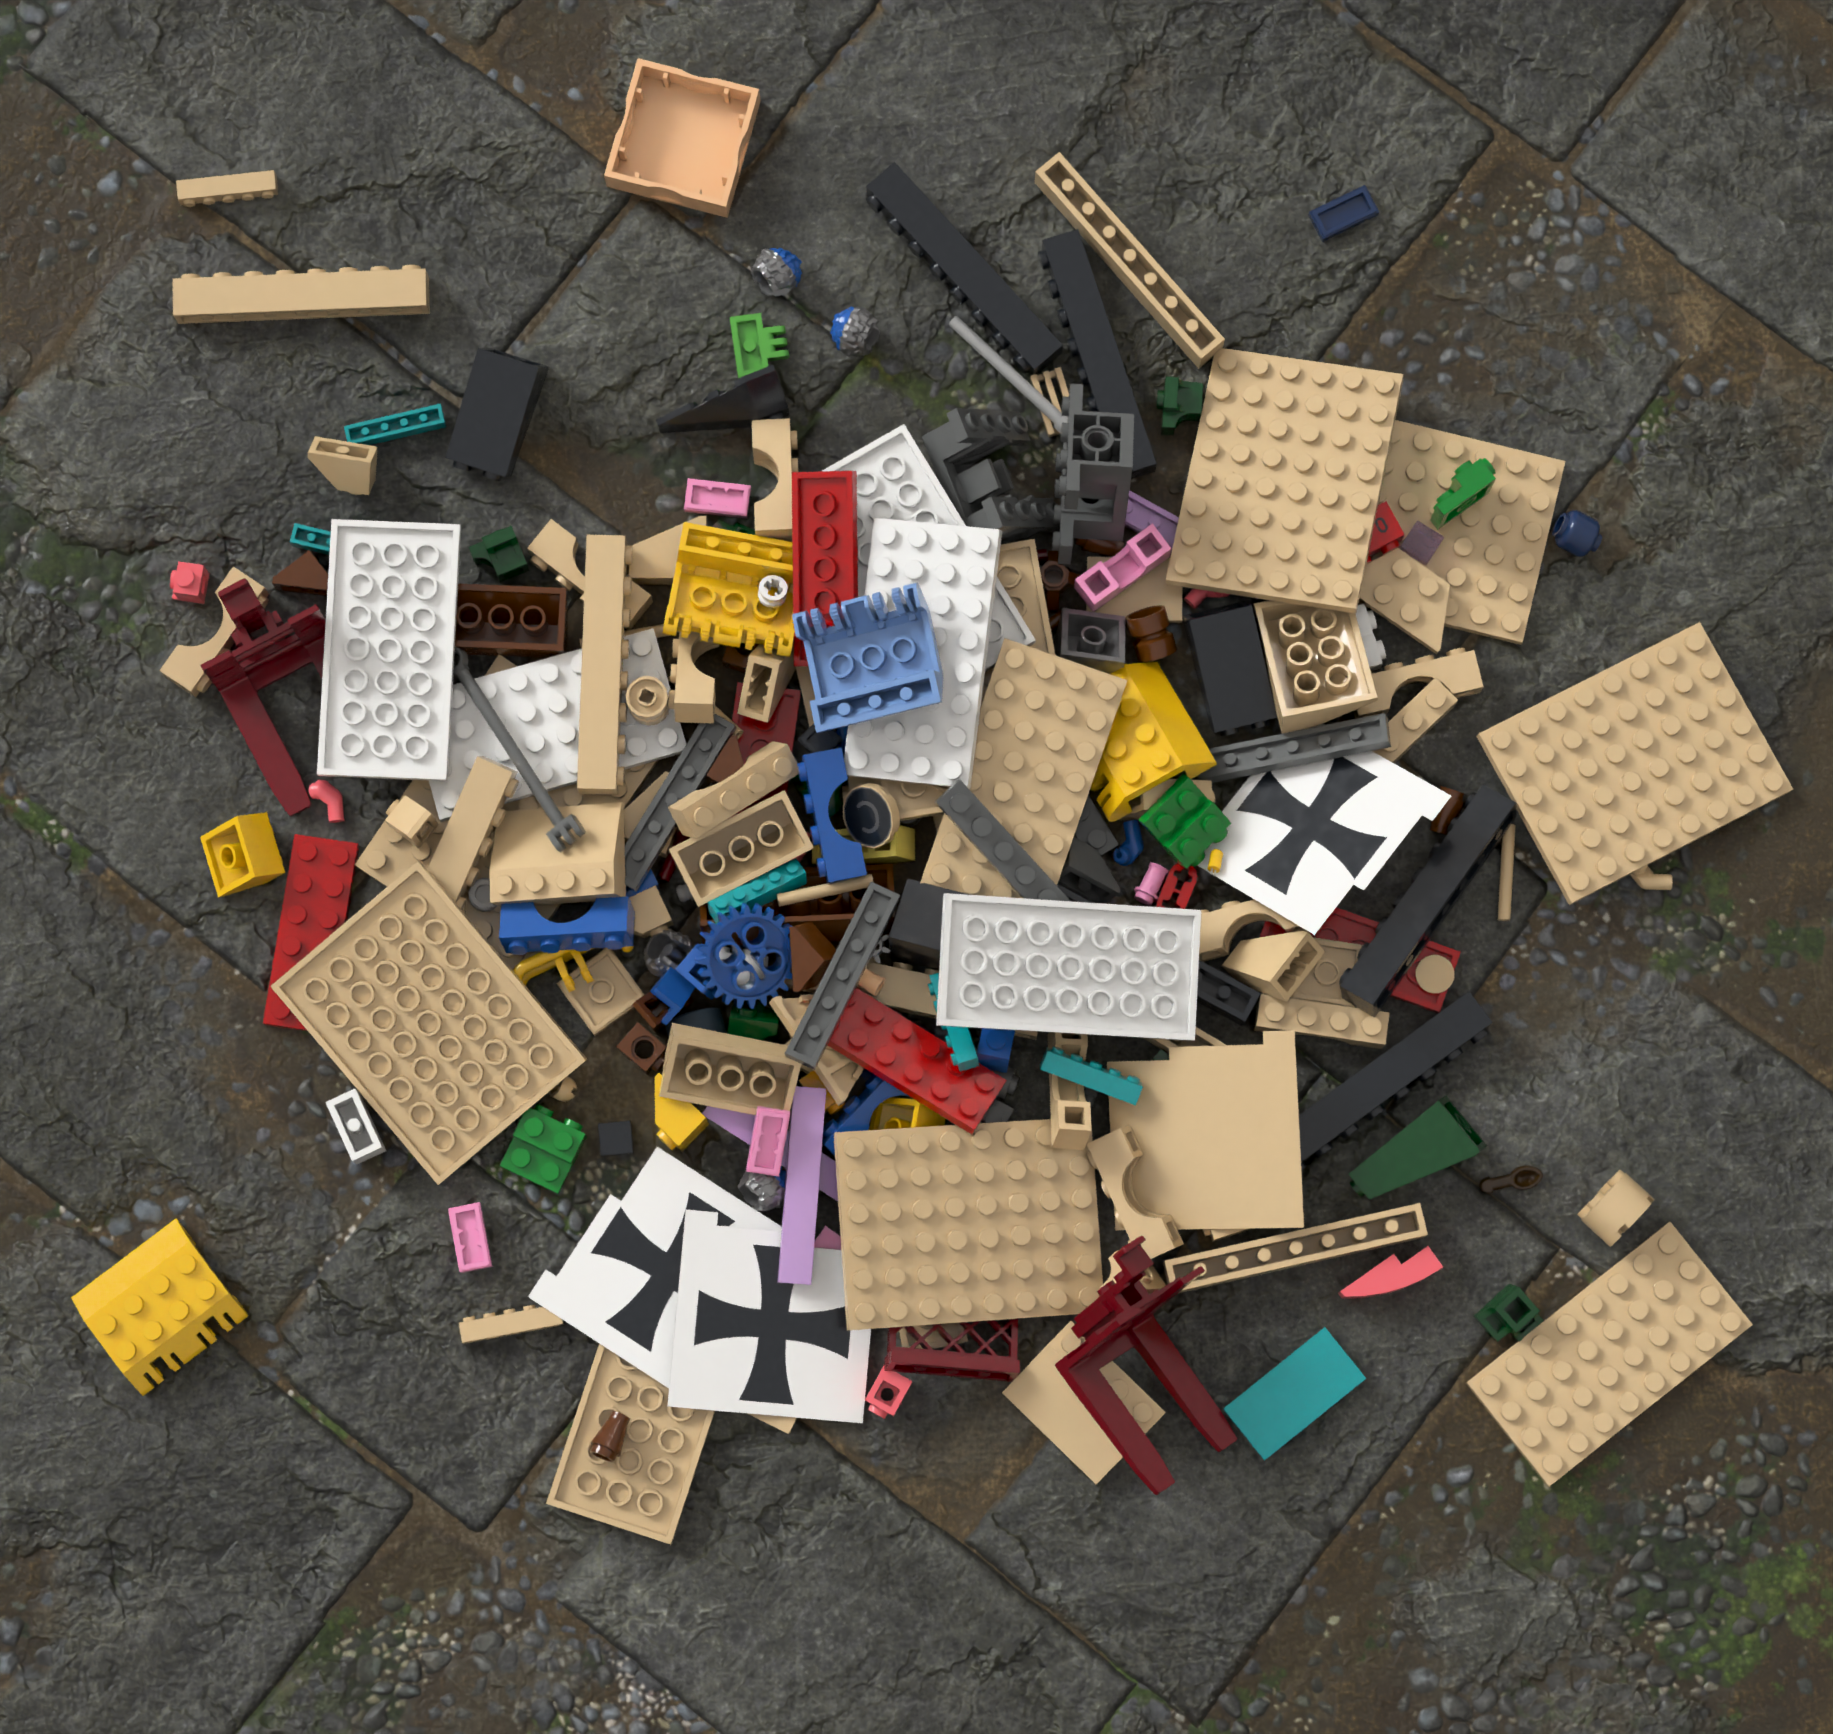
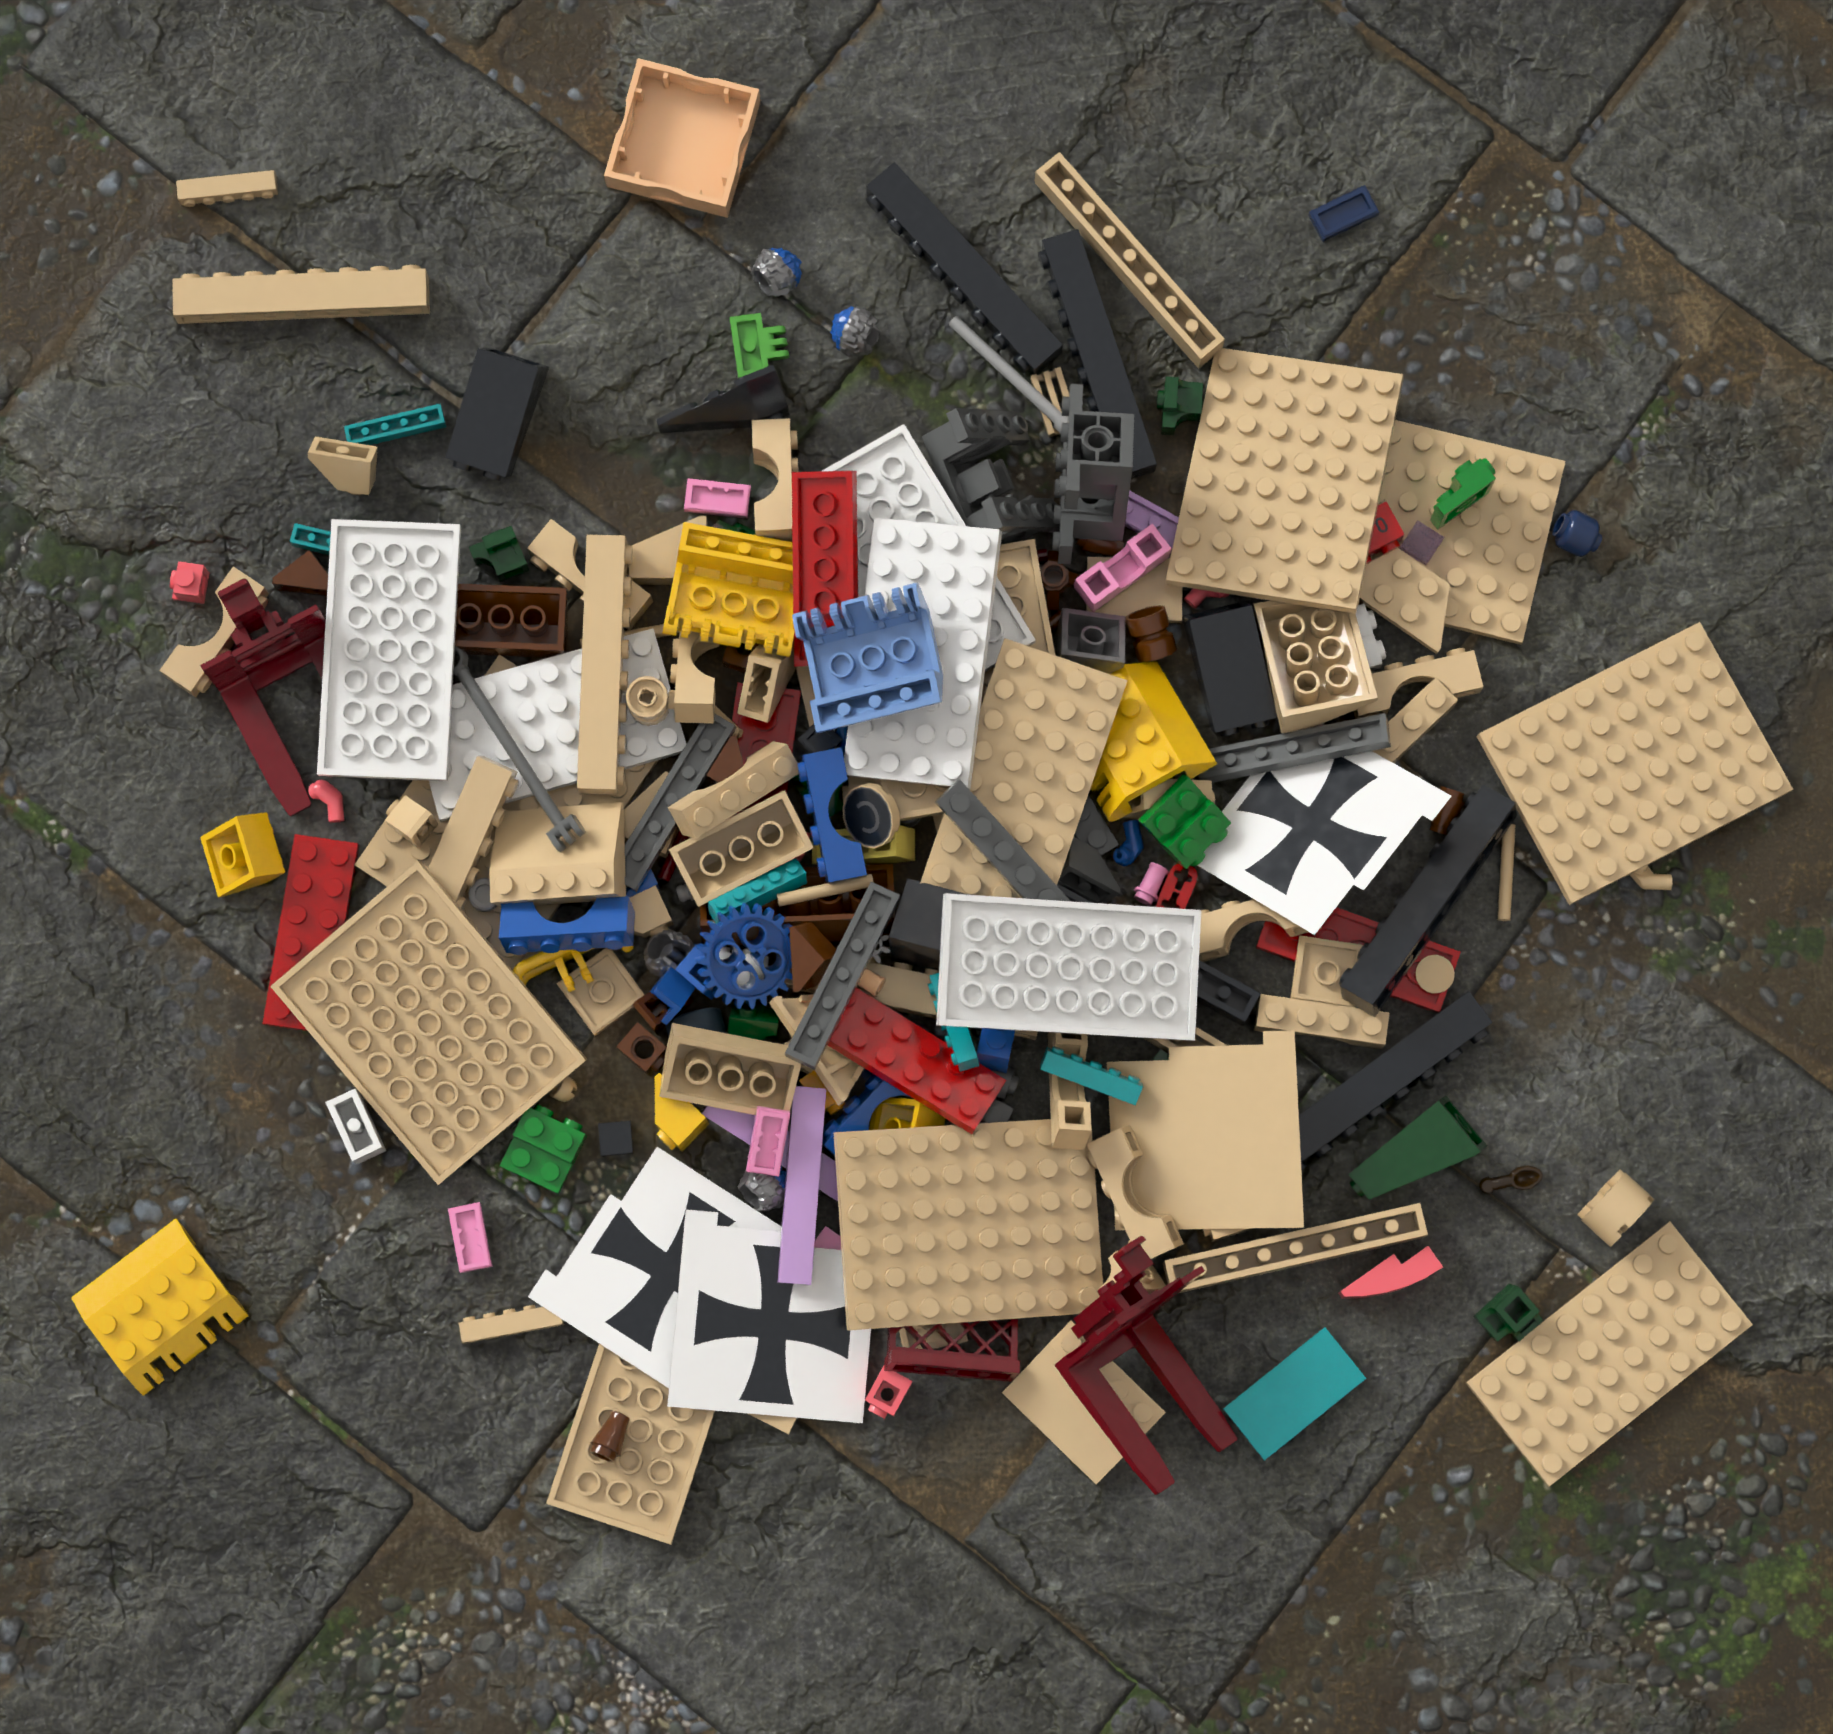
(768, 582): white bush -> none
(1215, 861): yellow piece -> none
(1274, 962): tan slope -> none

